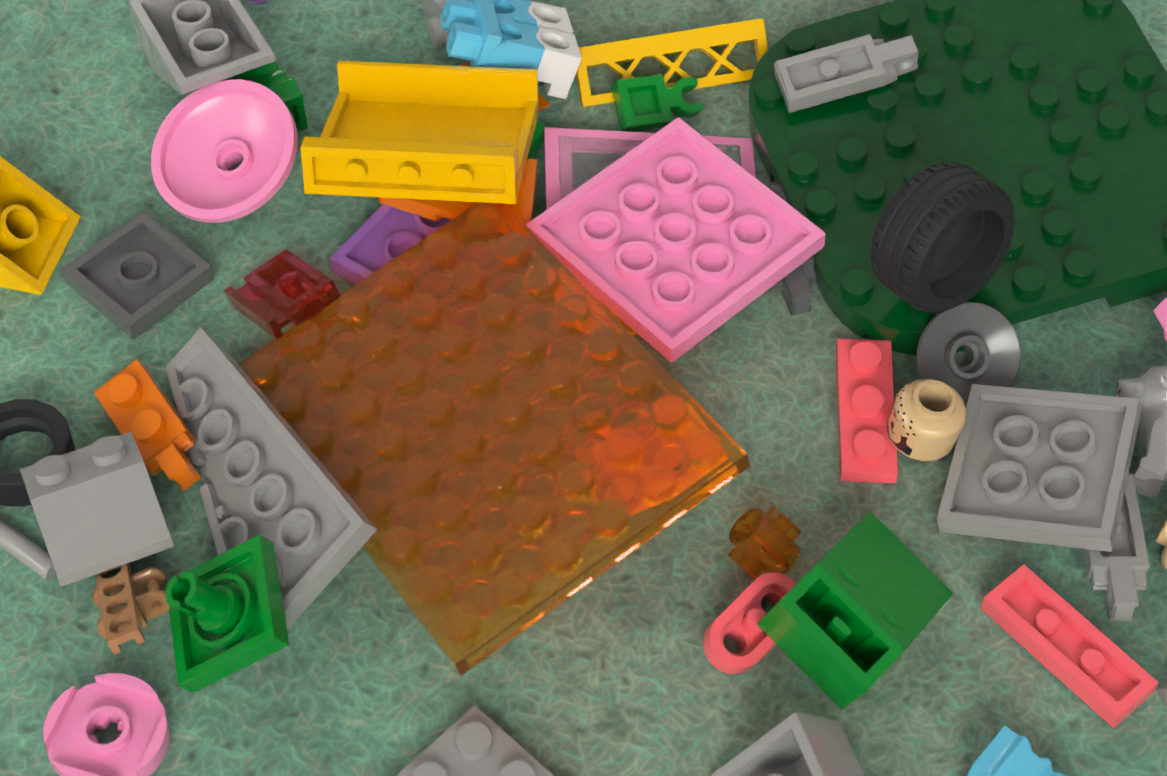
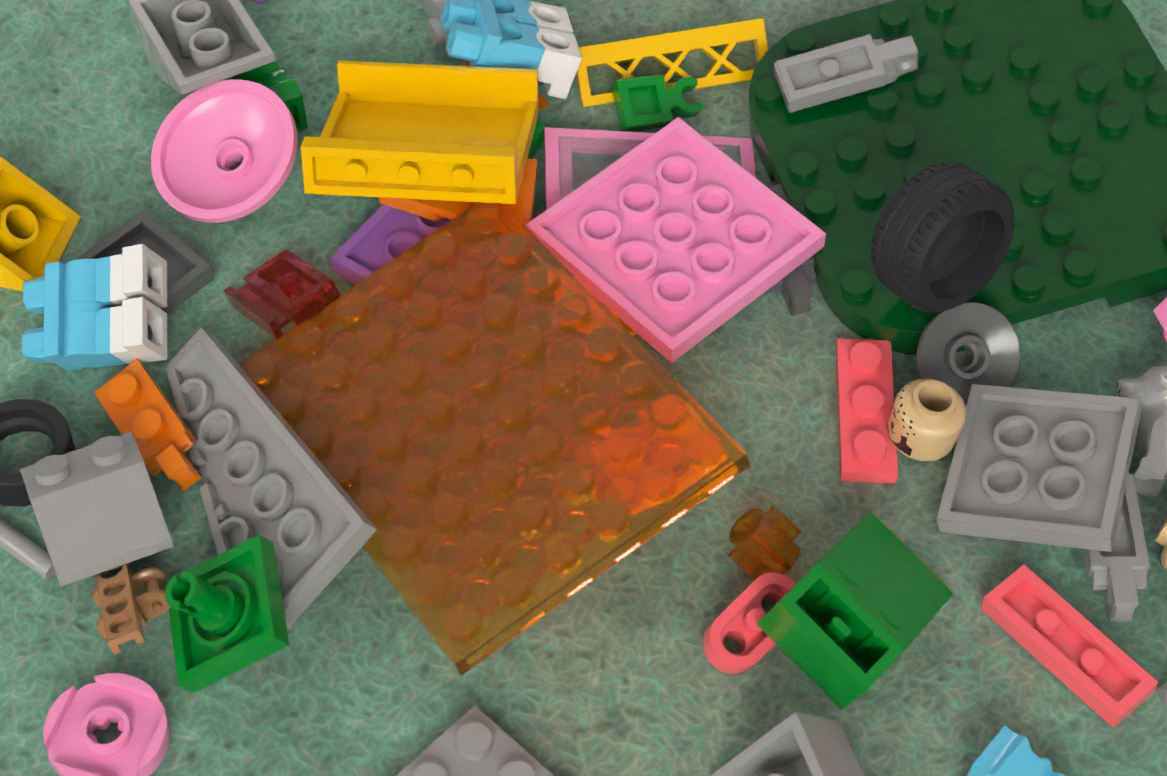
(99, 311): none -> hips

